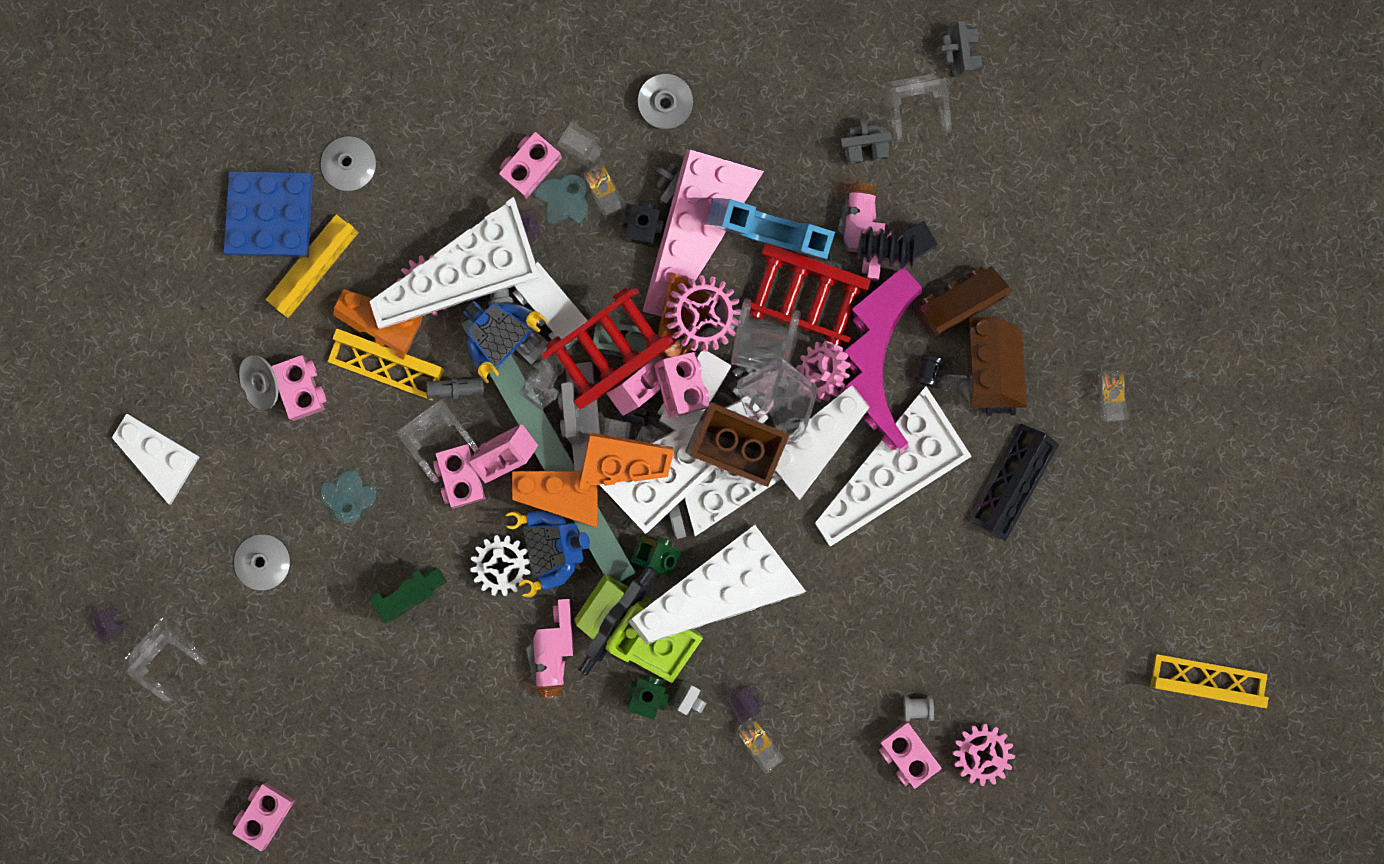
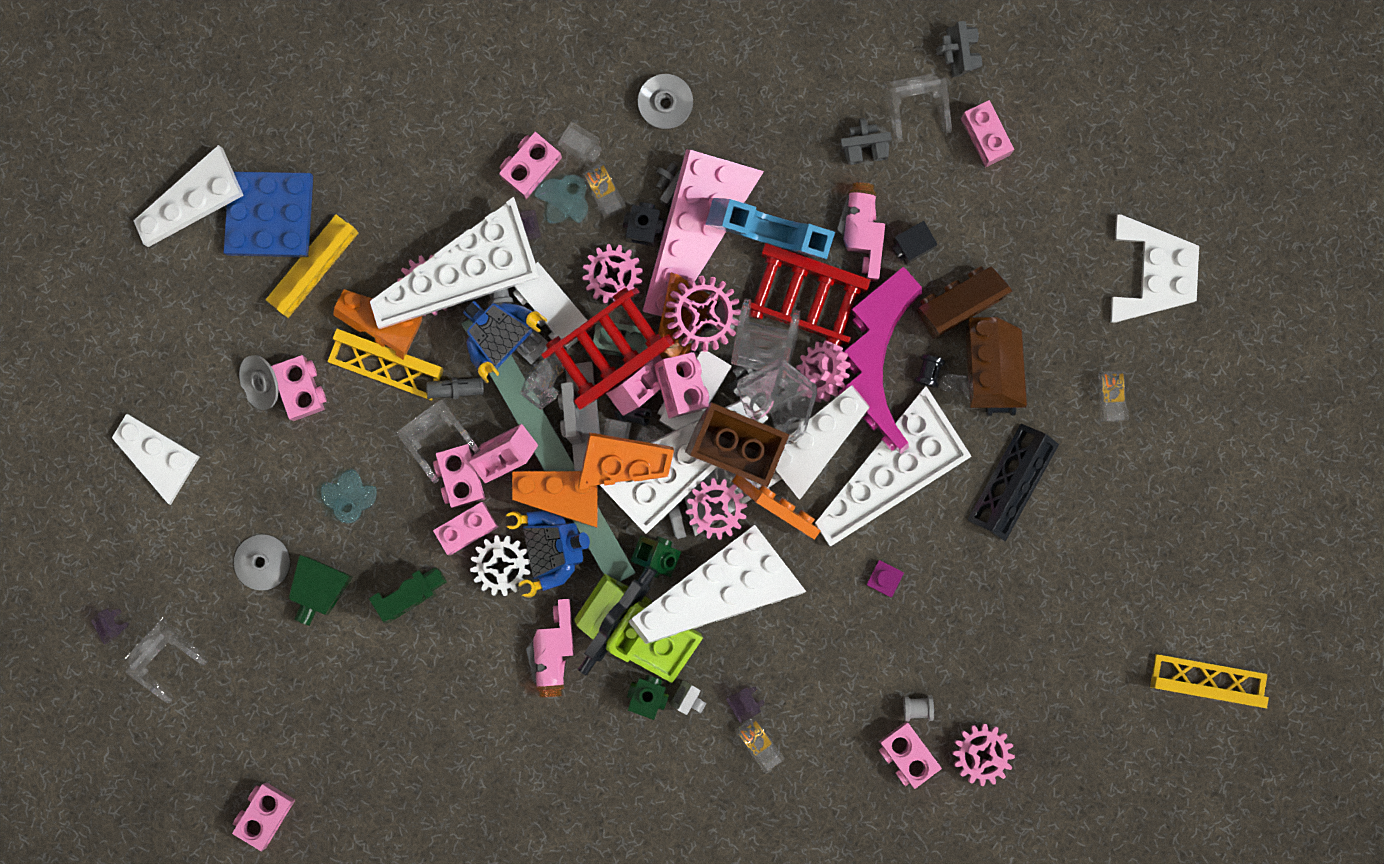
(194, 196): none -> white wing
(316, 588): none -> dark green torso
(354, 175): light grey dish -> none
(465, 528): none -> bright pink brick
(623, 268): none -> bright pink gear
(707, 520): none -> bright pink gear
(781, 508): none -> orange wing
(885, 578): none -> magenta plate
(887, 247): black piece -> none
(987, 133): none -> bright pink brick
(1167, 271): none -> white wing

